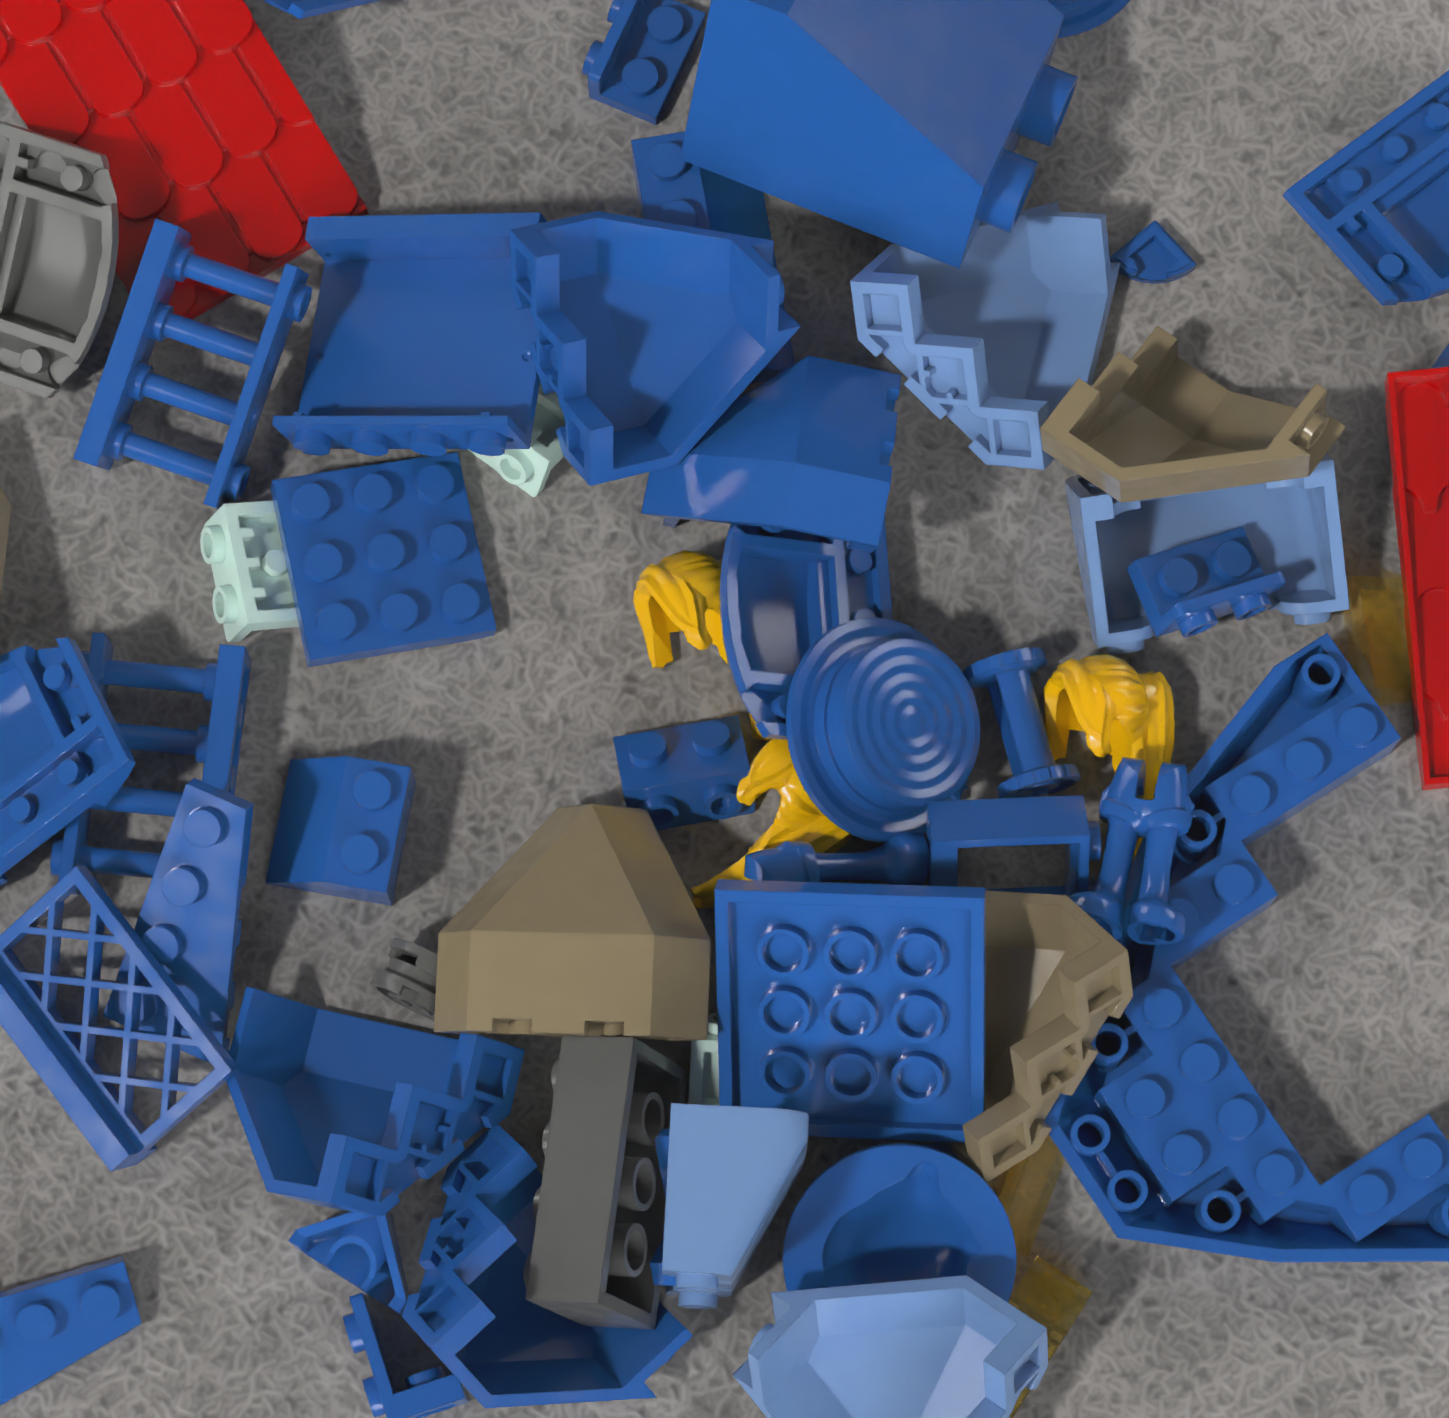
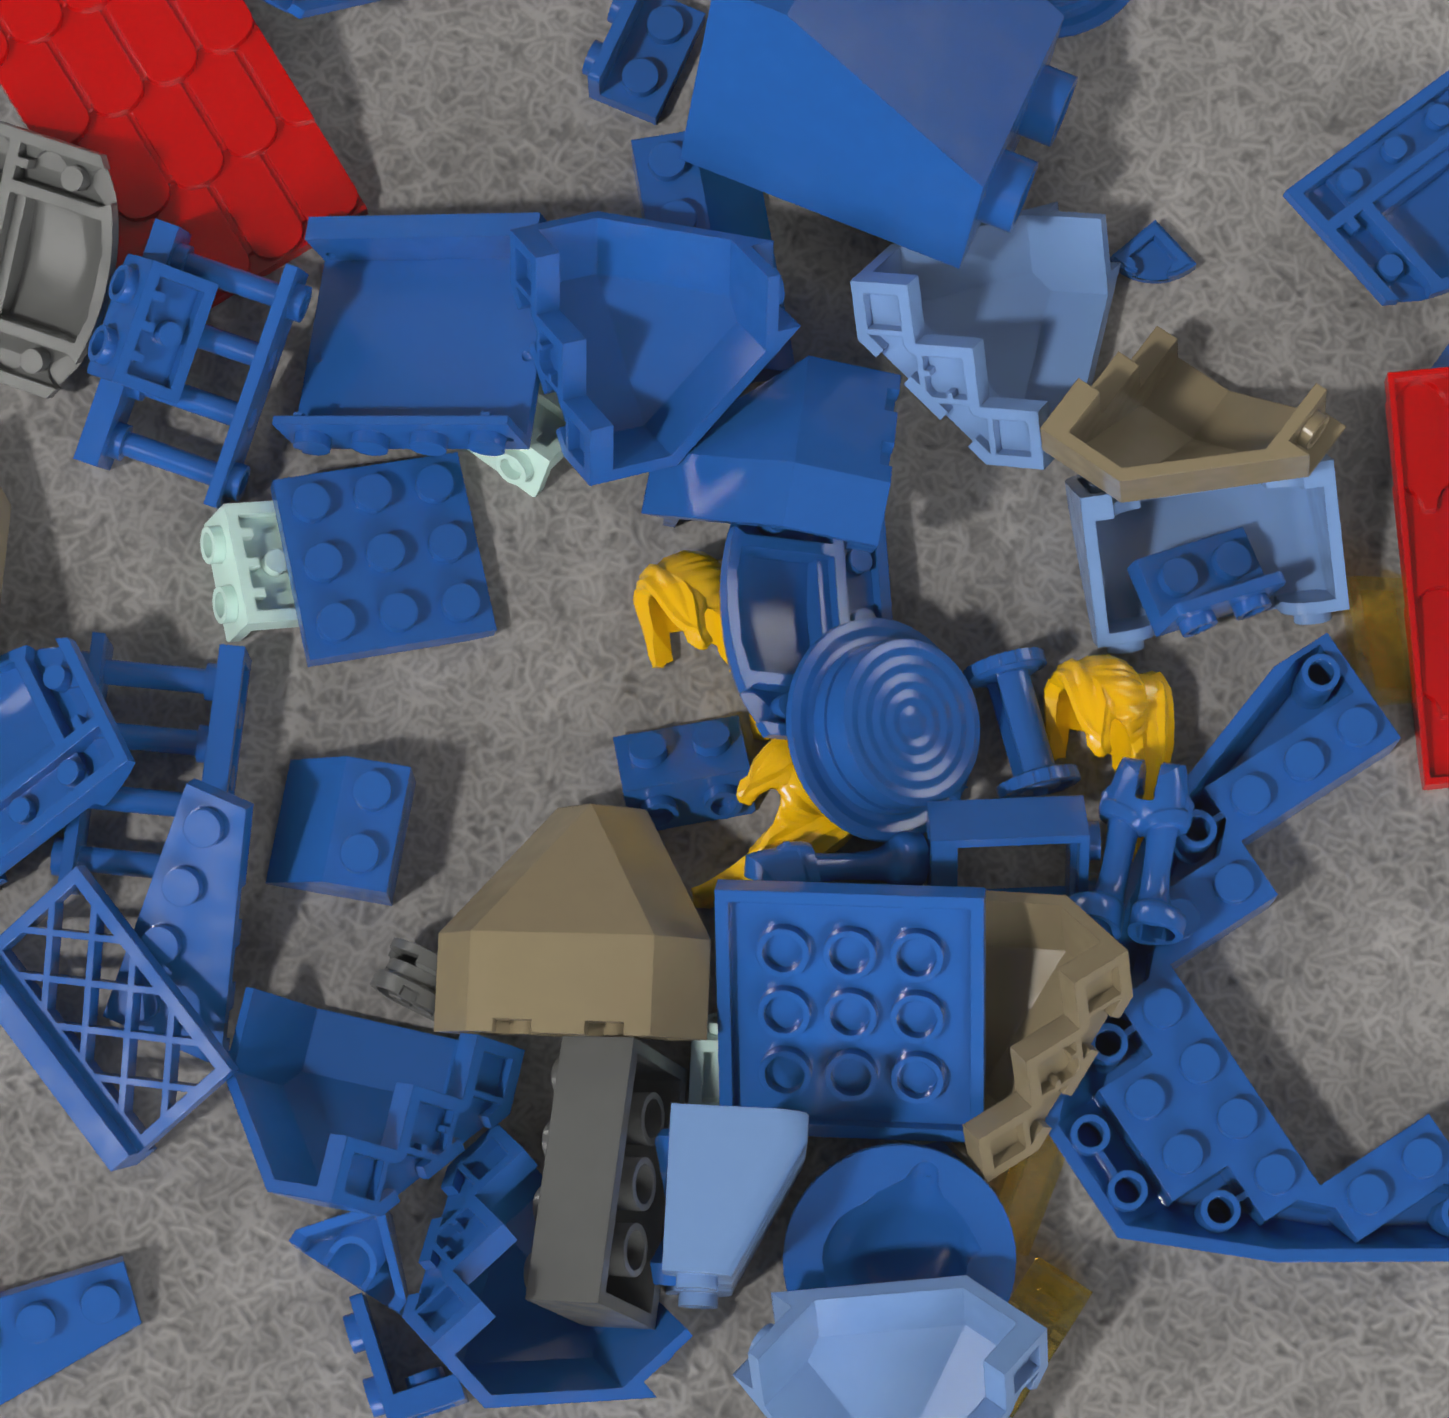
(151, 327): none -> blue bracket

